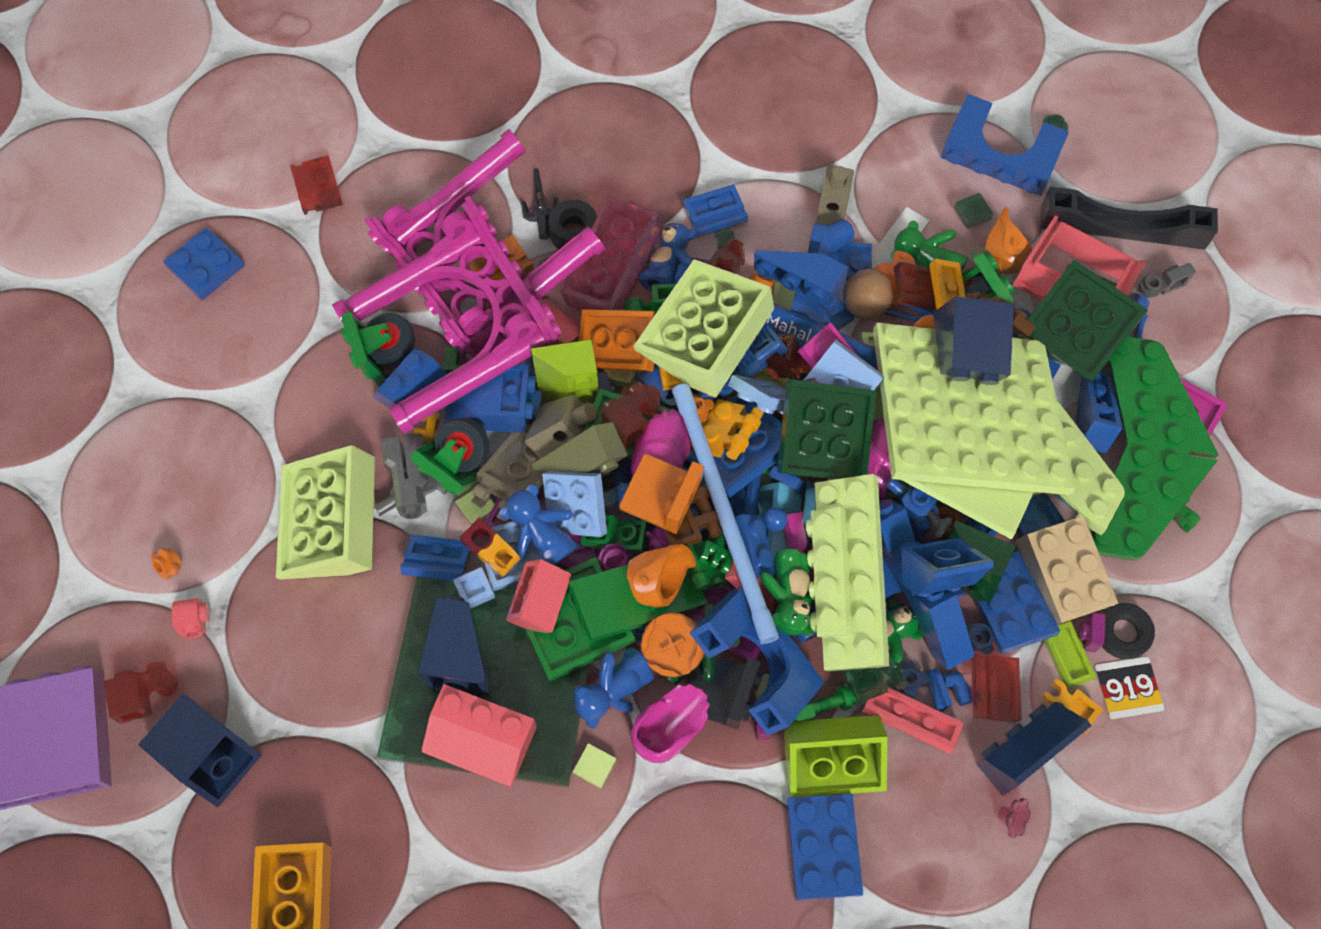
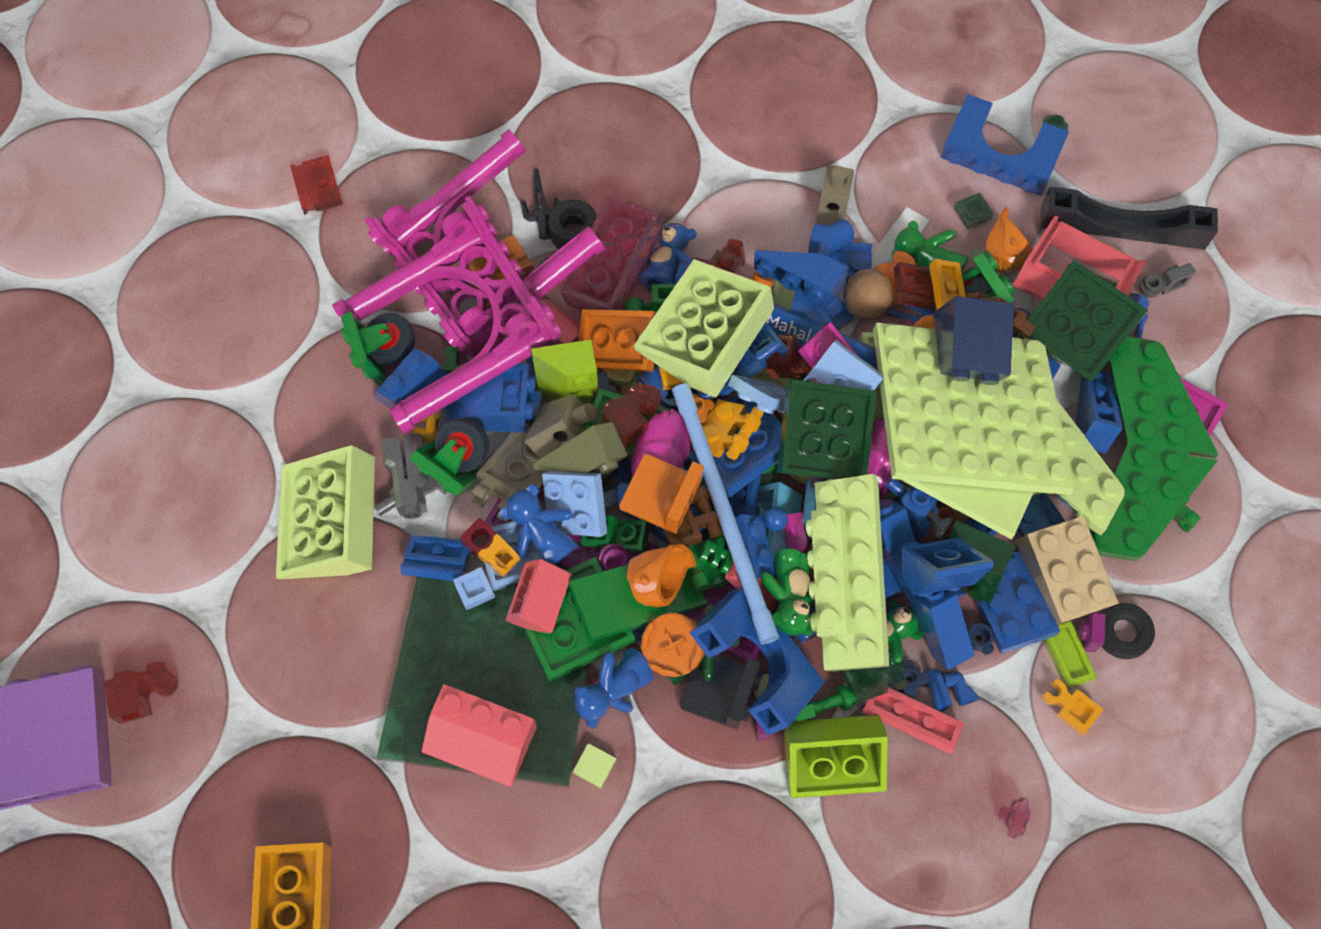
(166, 562): orange plate -> none
(190, 617): coral plate -> none
(199, 750): dark blue slope -> none
(203, 263): blue plate -> none
(454, 650): dark blue slope -> none
(472, 511): yellowish green tile -> none
(657, 539): magenta plate -> none
(670, 723): dark pink hair -> none
(715, 210): blue plate -> none
(723, 237): clear green piece -> none
(789, 480): blue tile -> none
(824, 847): blue plate -> none
(996, 688): clear red plate -> none
(1031, 746): dark blue slope -> none
(1129, 687): sticker -> none

